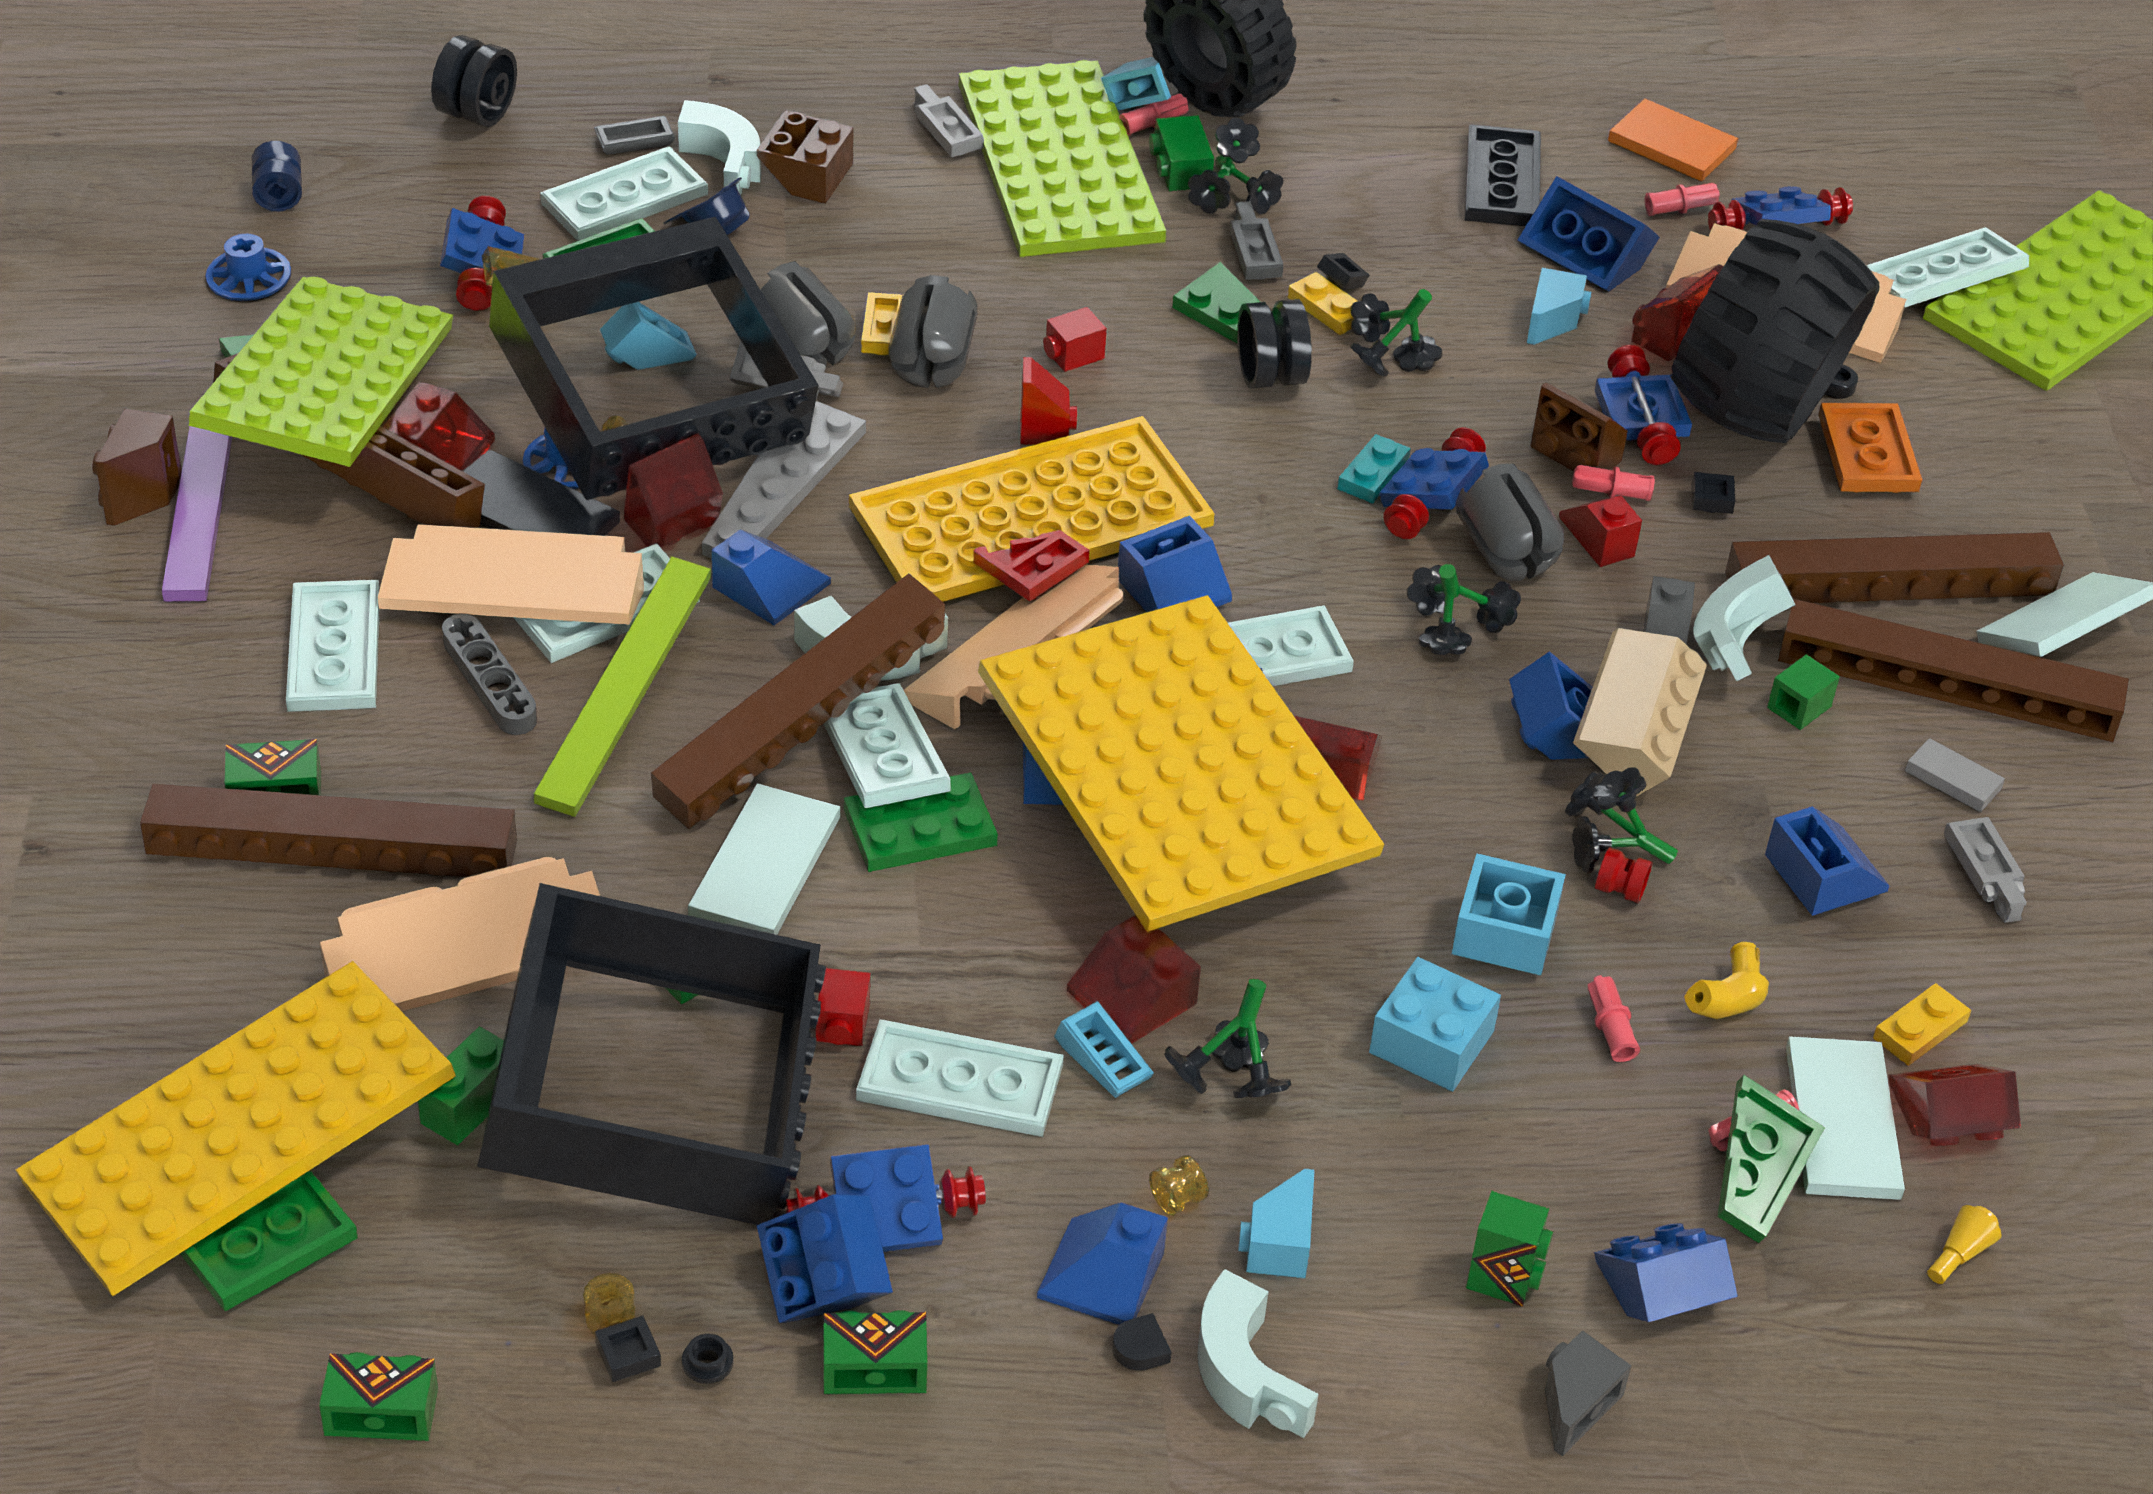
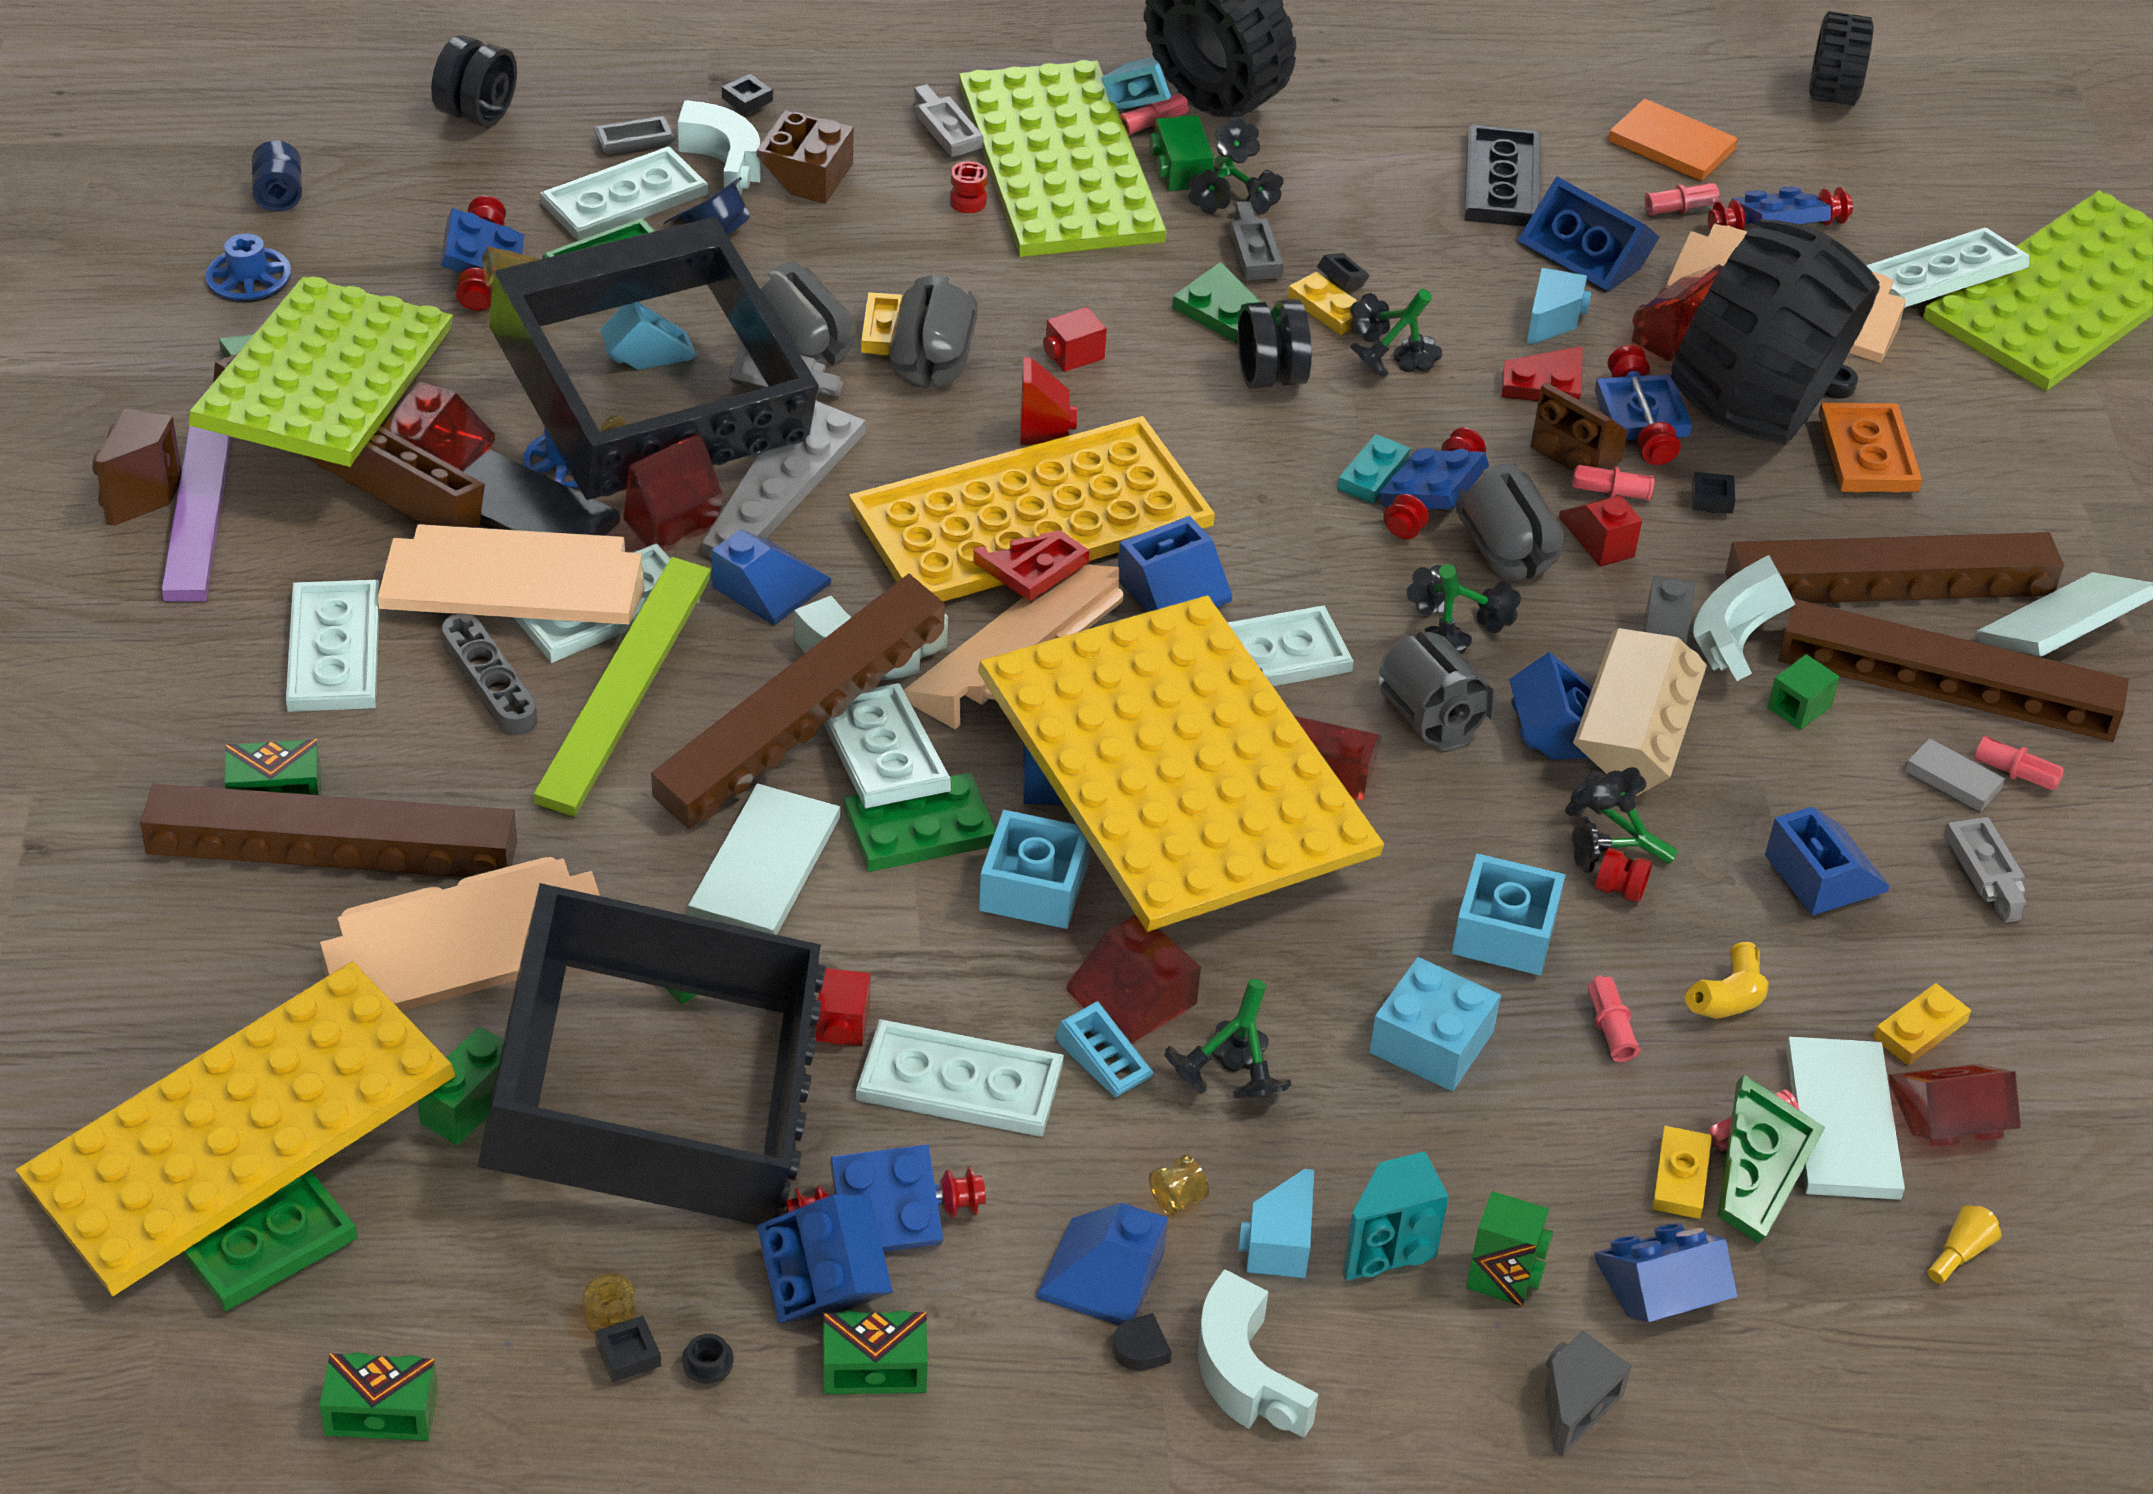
(747, 94): none -> black plate
(968, 187): none -> red wheel
(1034, 869): none -> medium azure brick
(1396, 1218): none -> teal slope
(1436, 690): none -> dark grey cylinder
(1559, 368): none -> red wing
(1682, 1172): none -> yellow plate
(1841, 58): none -> black tyre
(2019, 763): none -> coral axle

